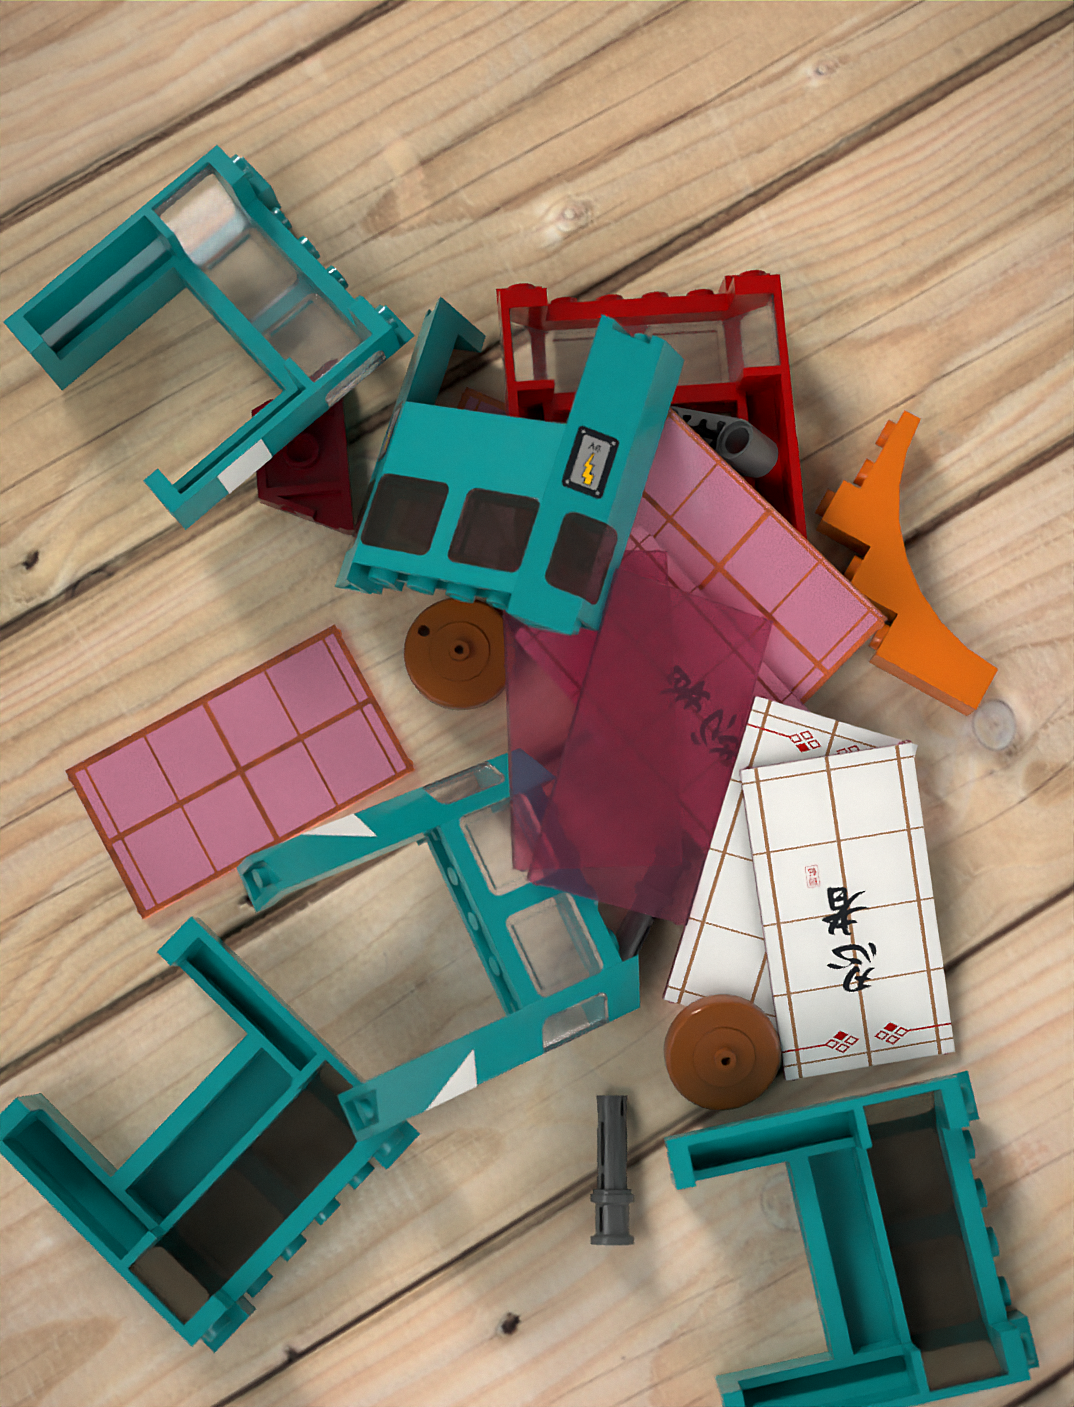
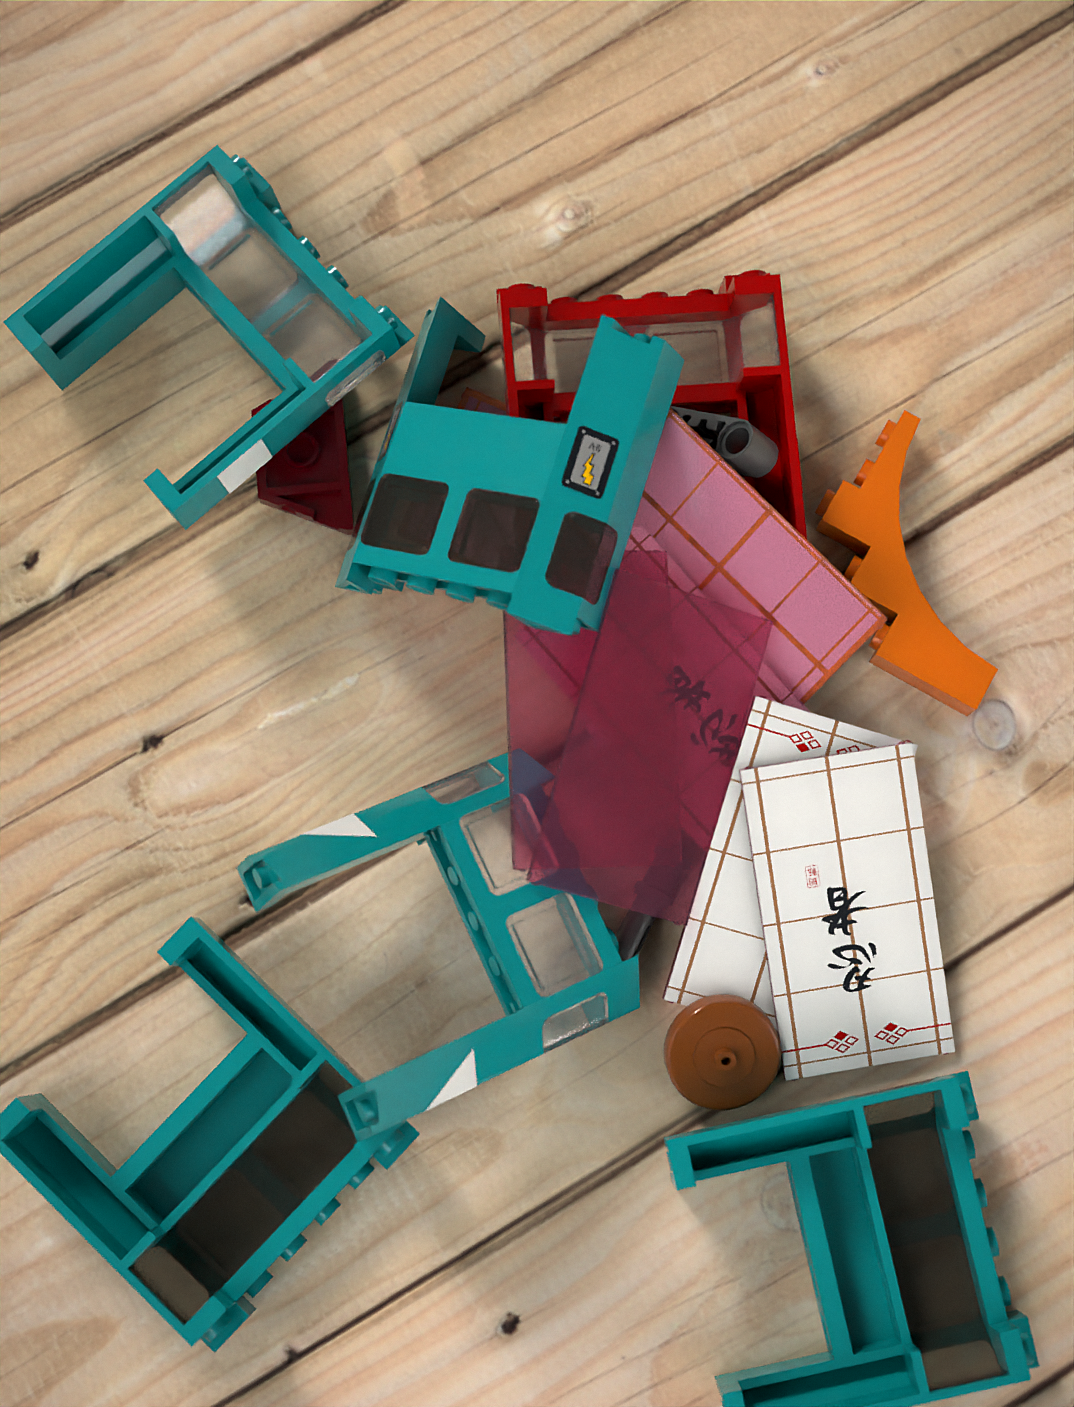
(239, 771): clear pink piece -> none
(457, 654): dark orange wheel -> none
(612, 1195): dark grey pin -> none

